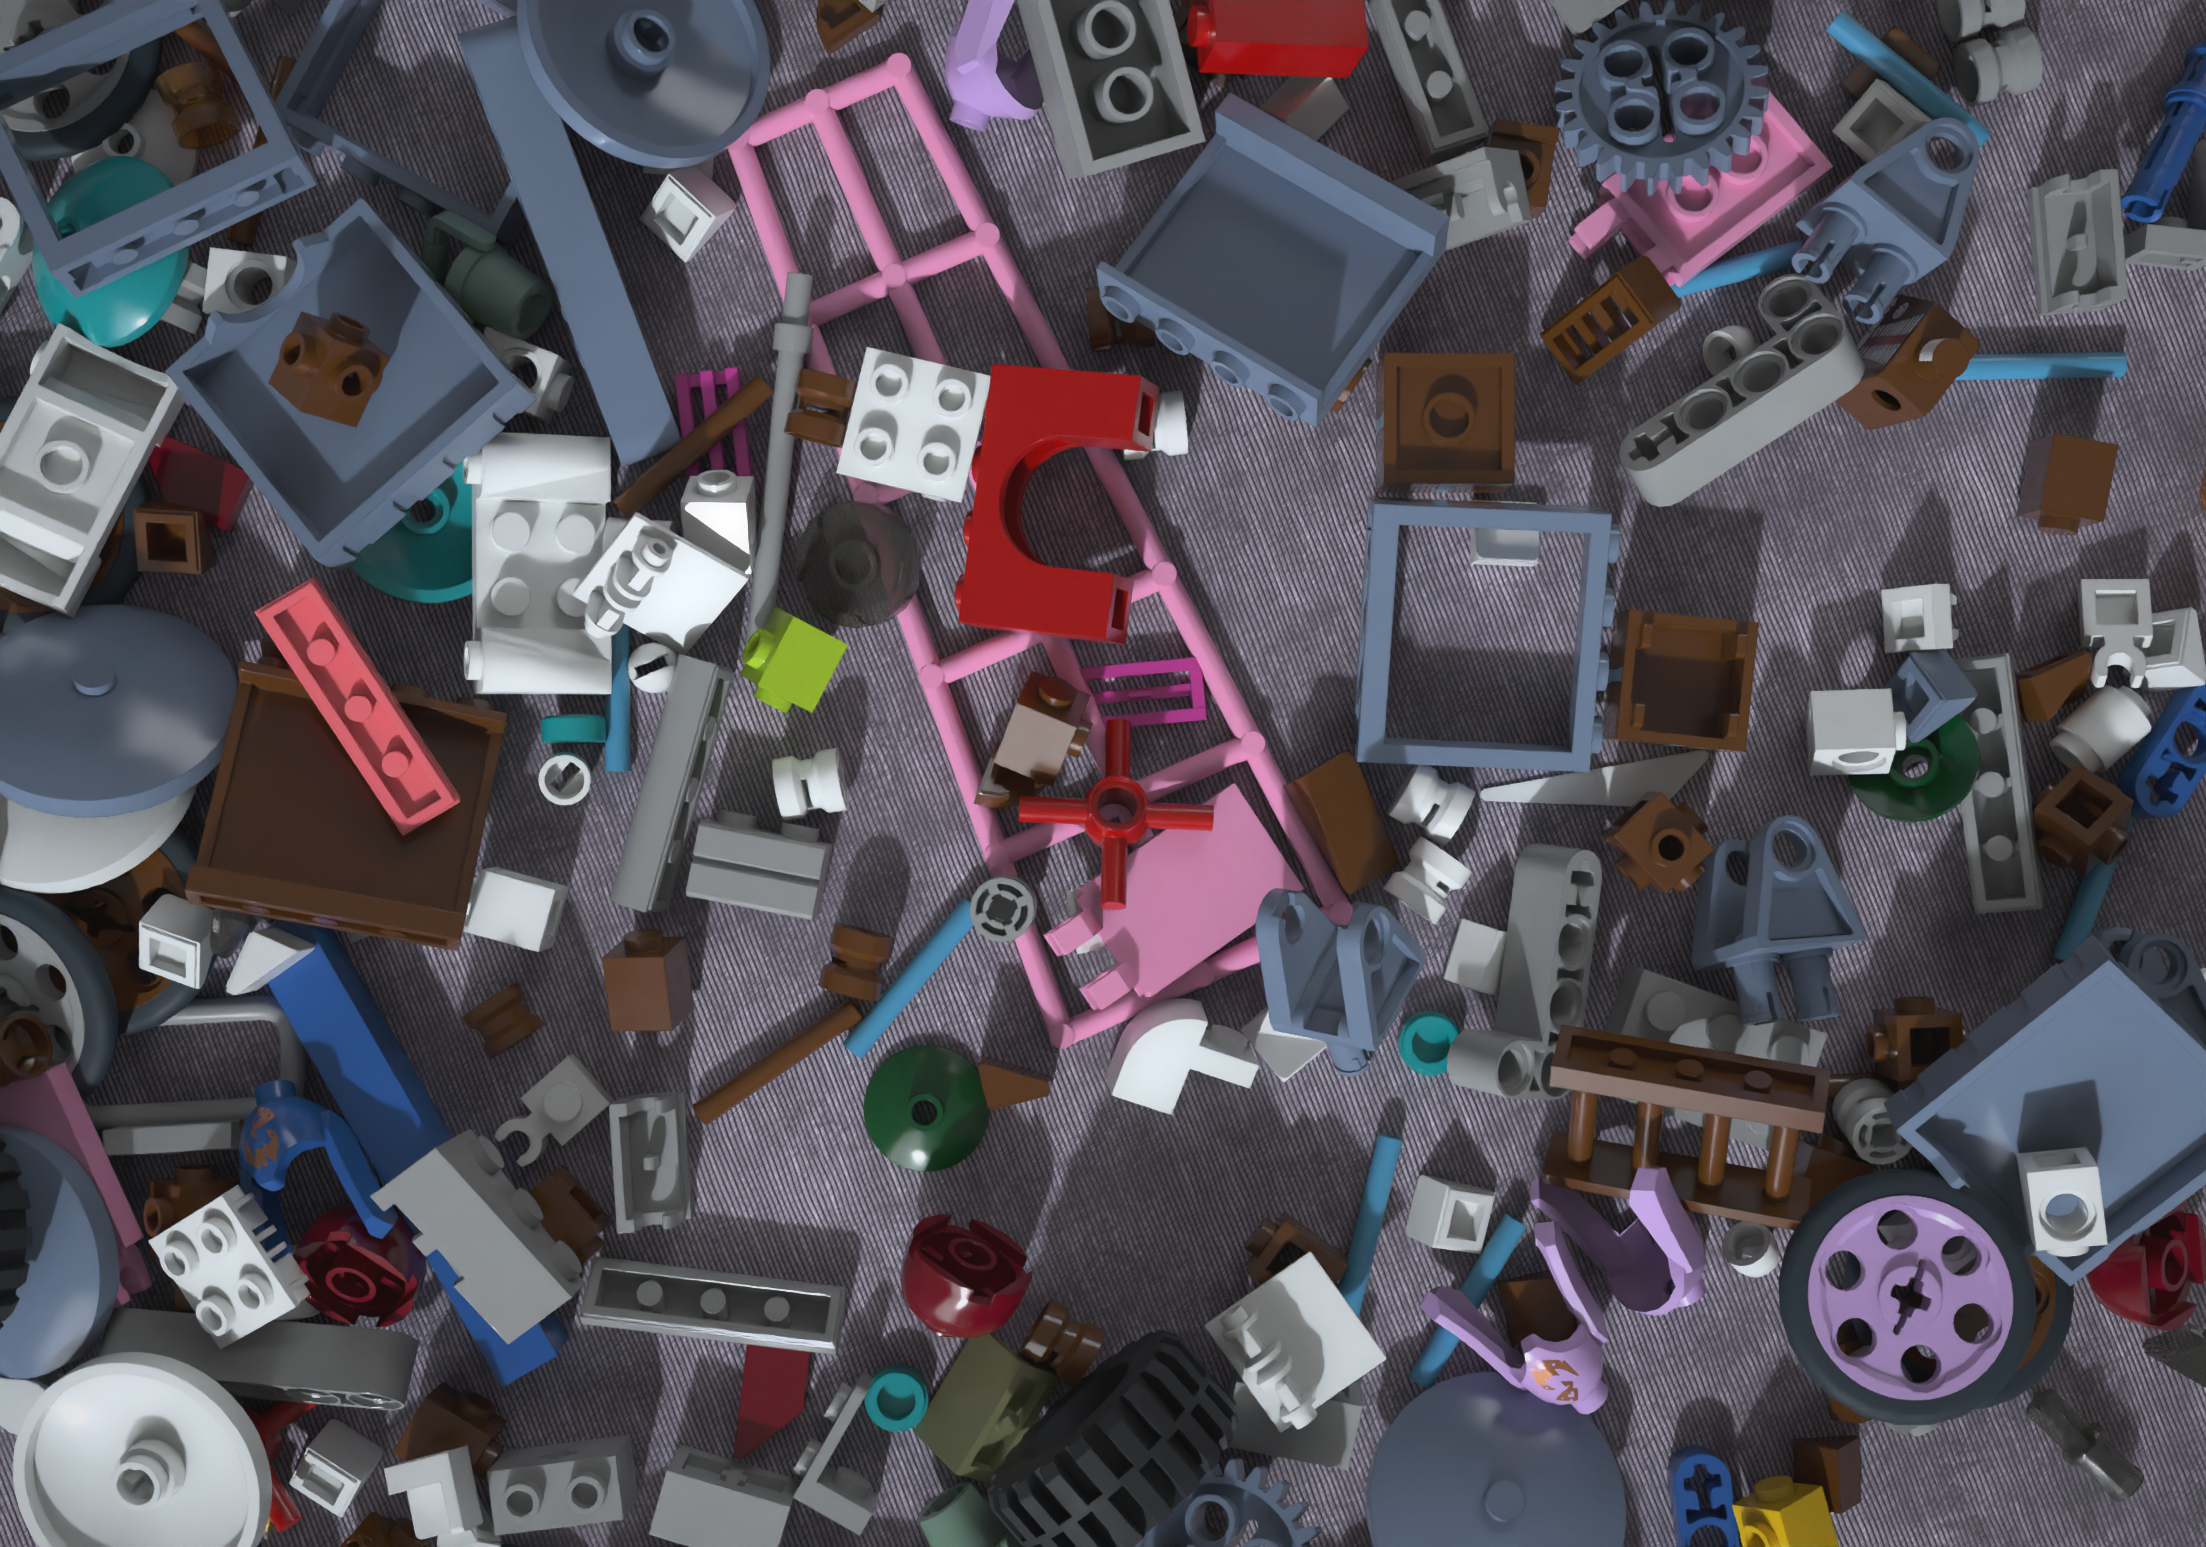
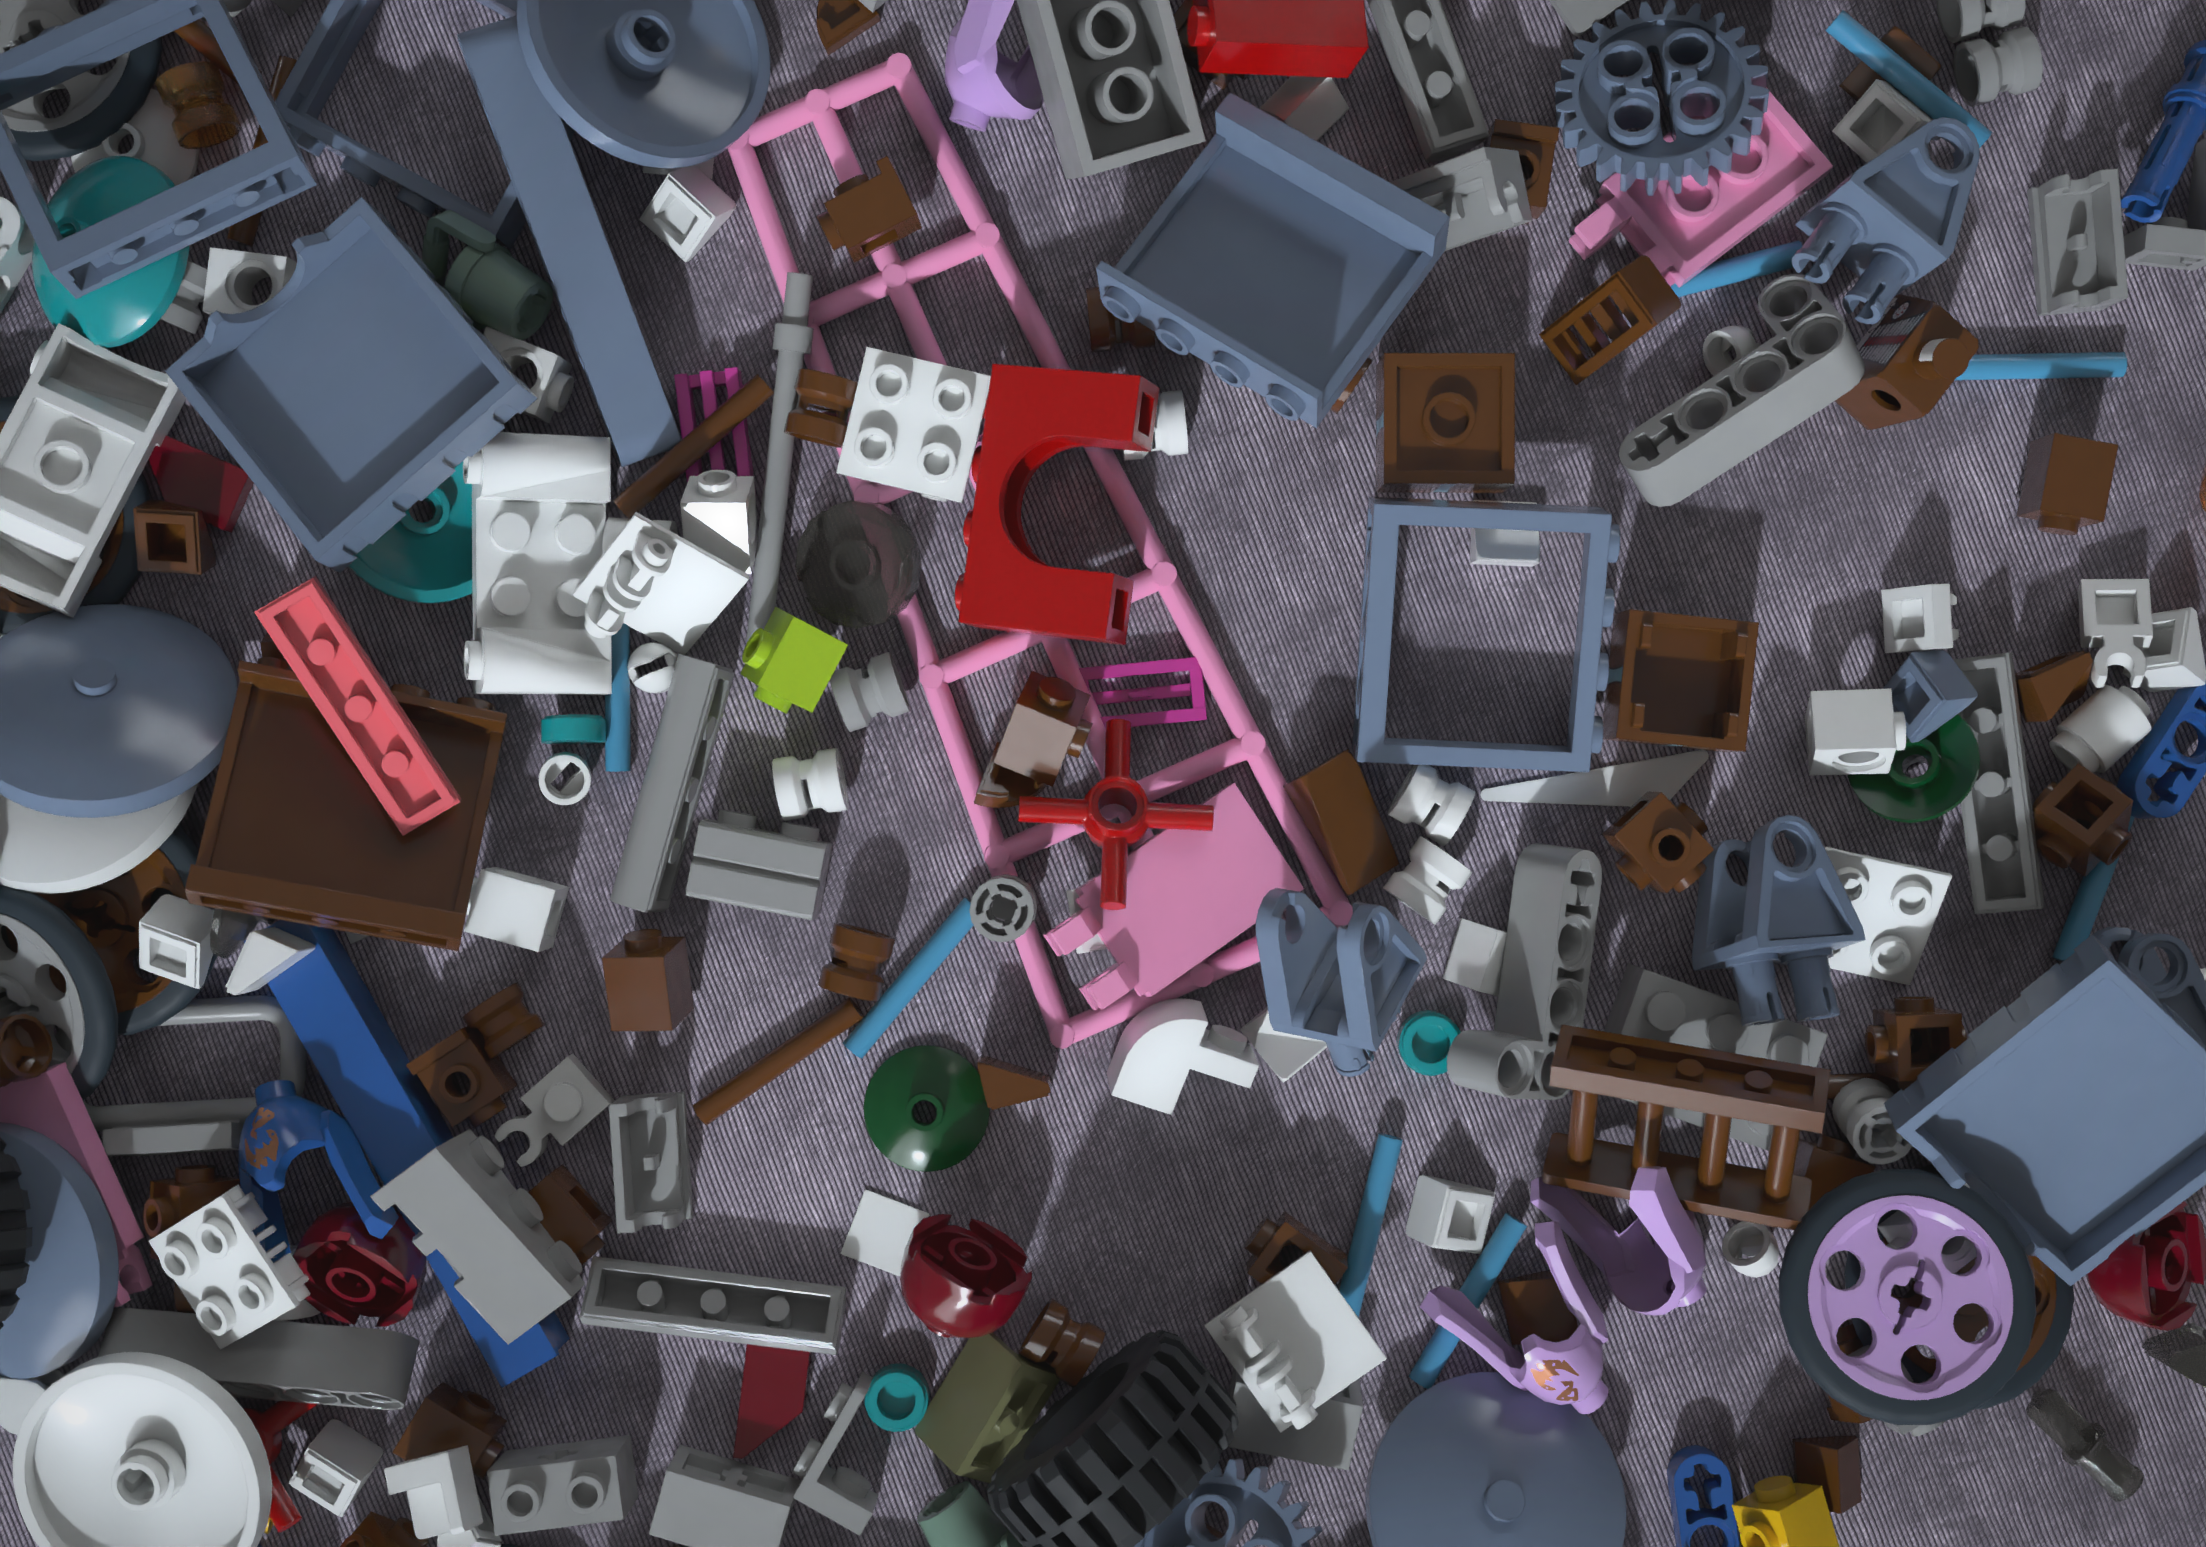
(329, 367): reddish brown brick -> none
(464, 1054): none -> reddish brown brick
(869, 213): none -> reddish brown brick
(869, 691): none -> light grey wheel
(881, 1231): none -> white sticker
(1896, 911): none -> white hinge
(2056, 1173): white brick -> none

